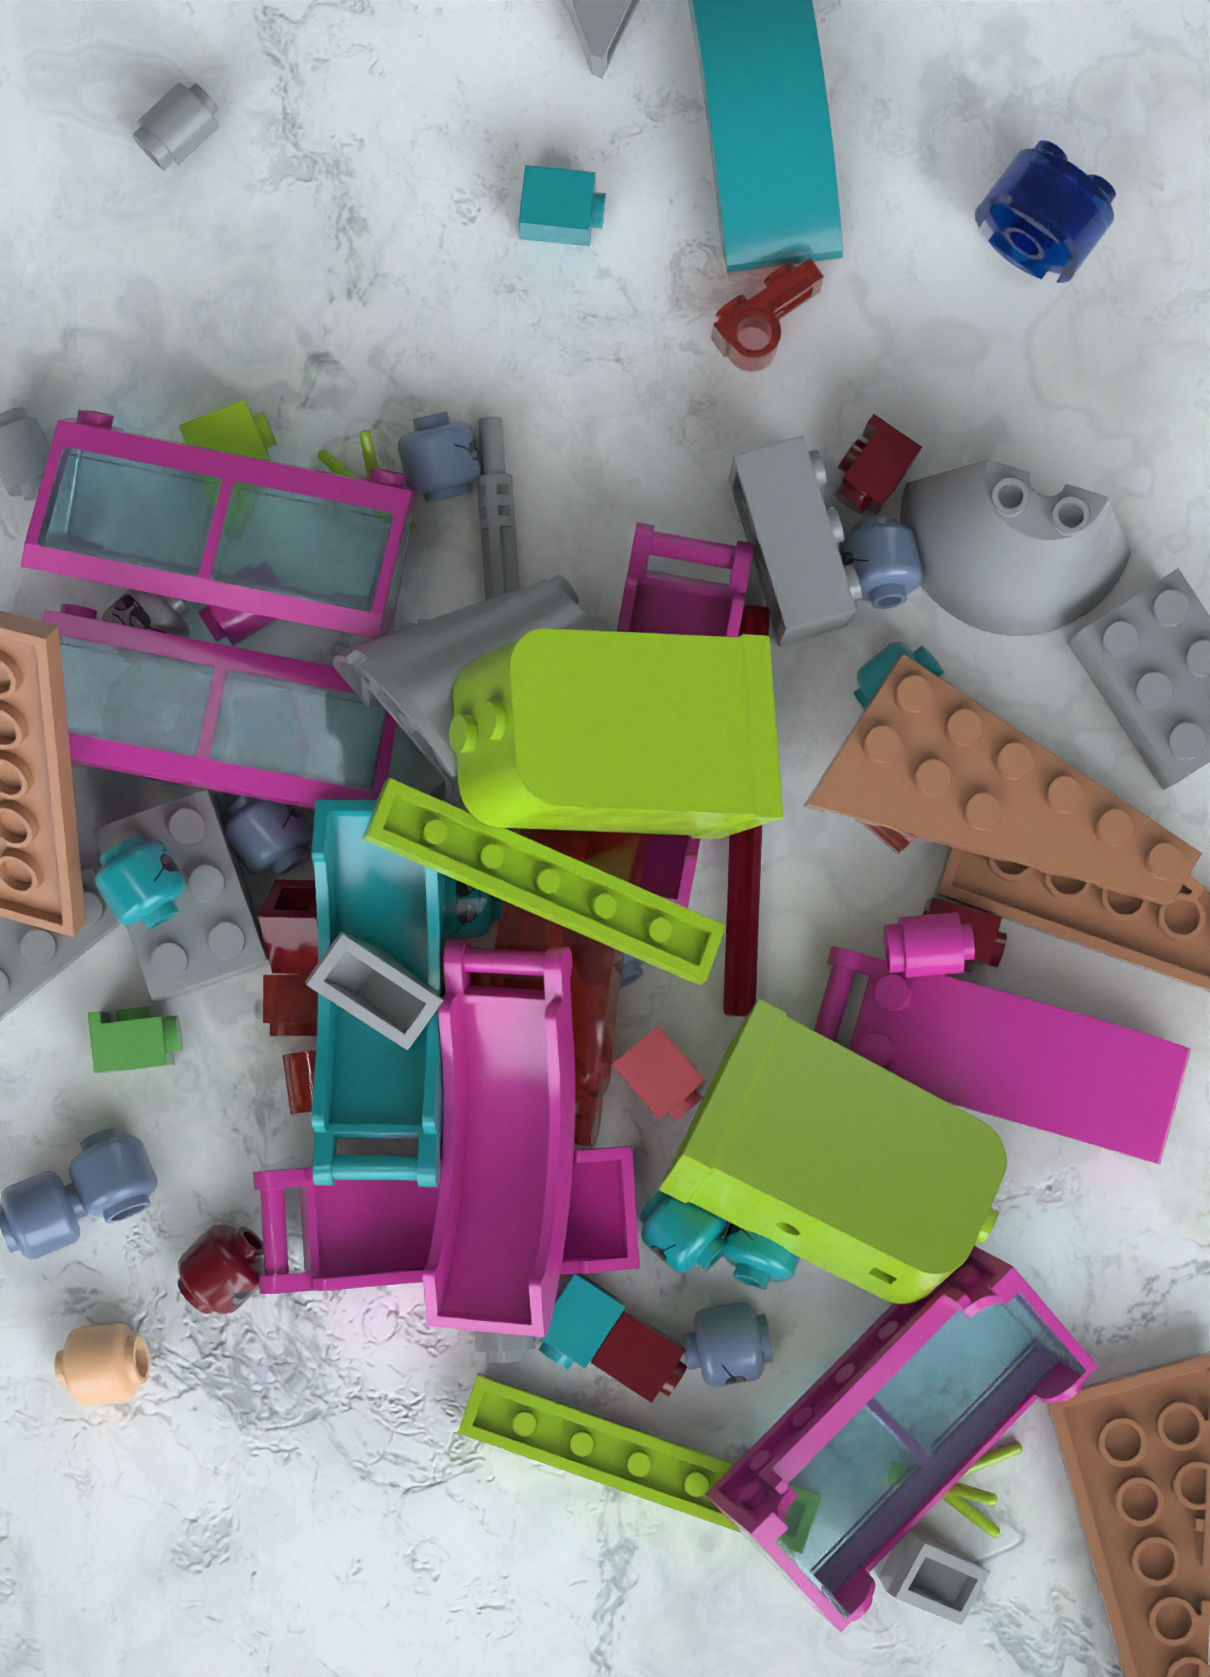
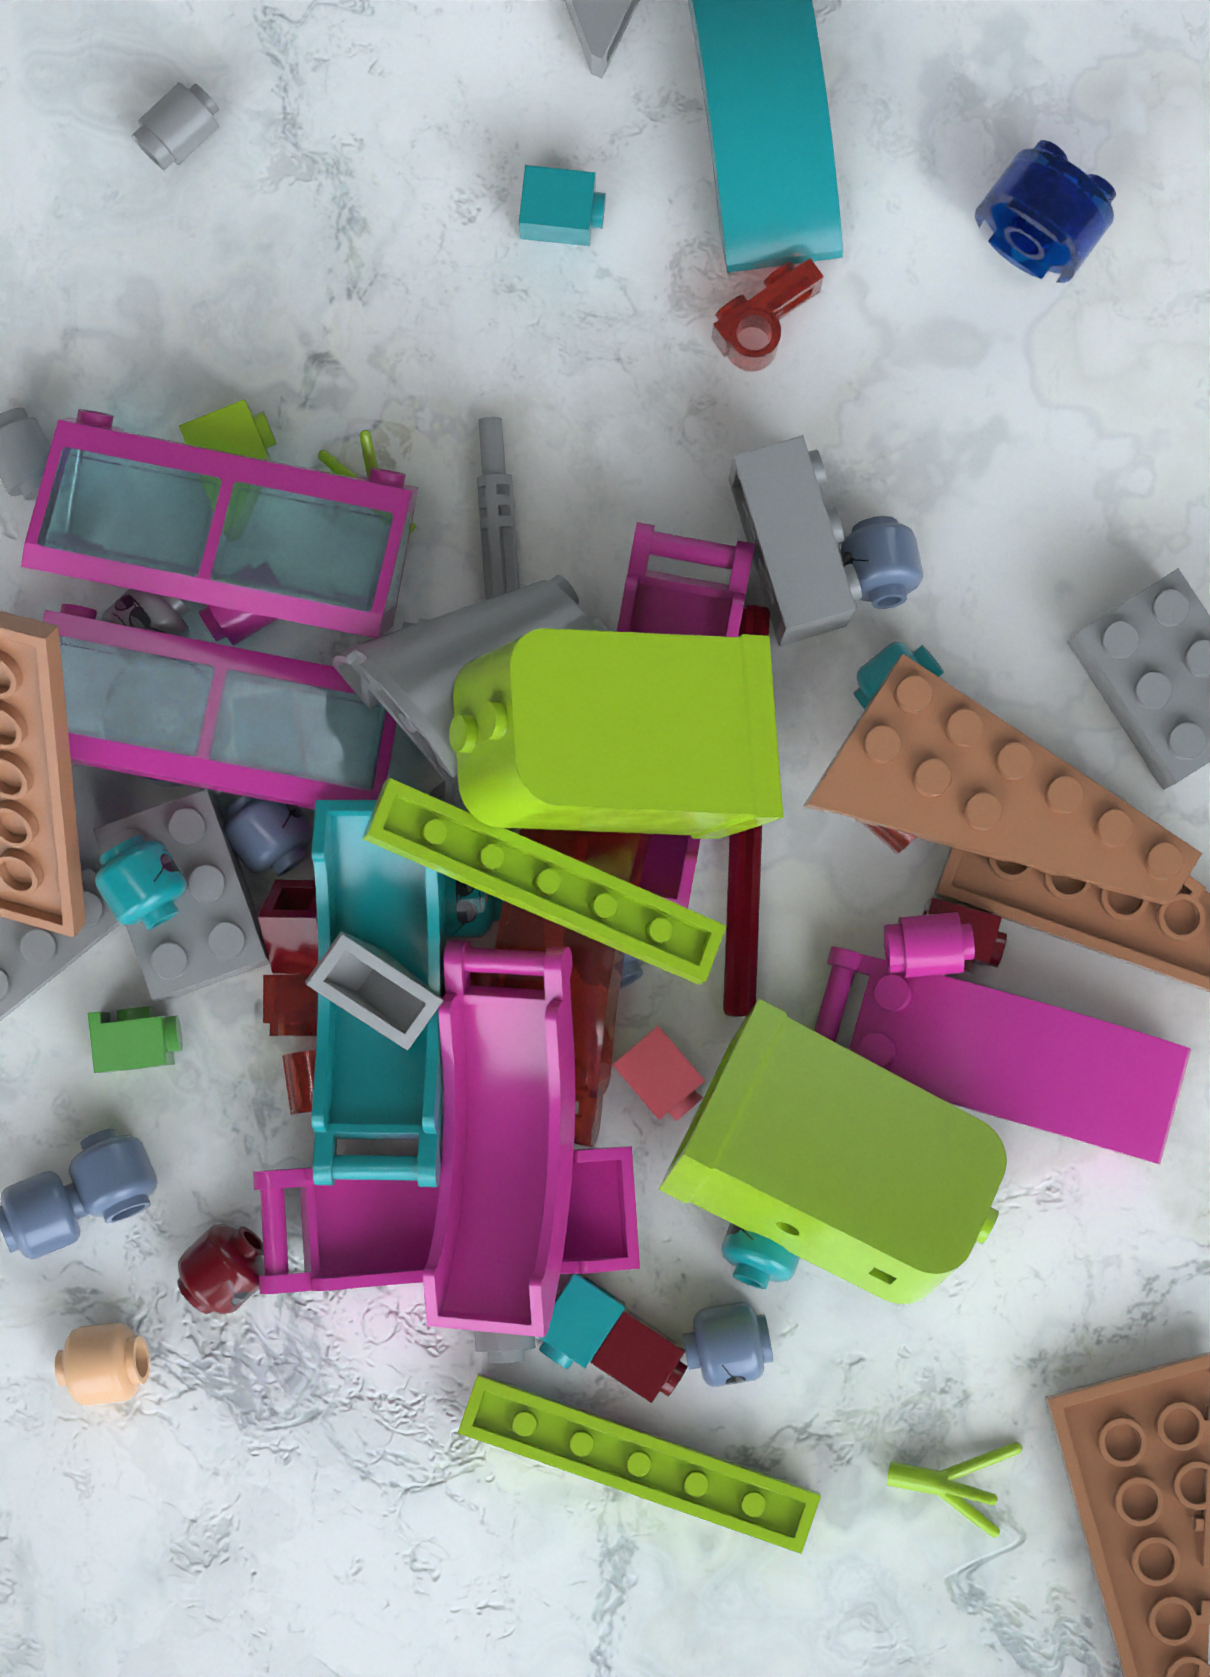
(439, 457): sand blue head -> none
(682, 1233): teal head -> none
(875, 467): dark red brick -> none
(896, 1429): windscreen -> none
(933, 1577): light grey slope -> none
(1009, 555): light grey cone -> none

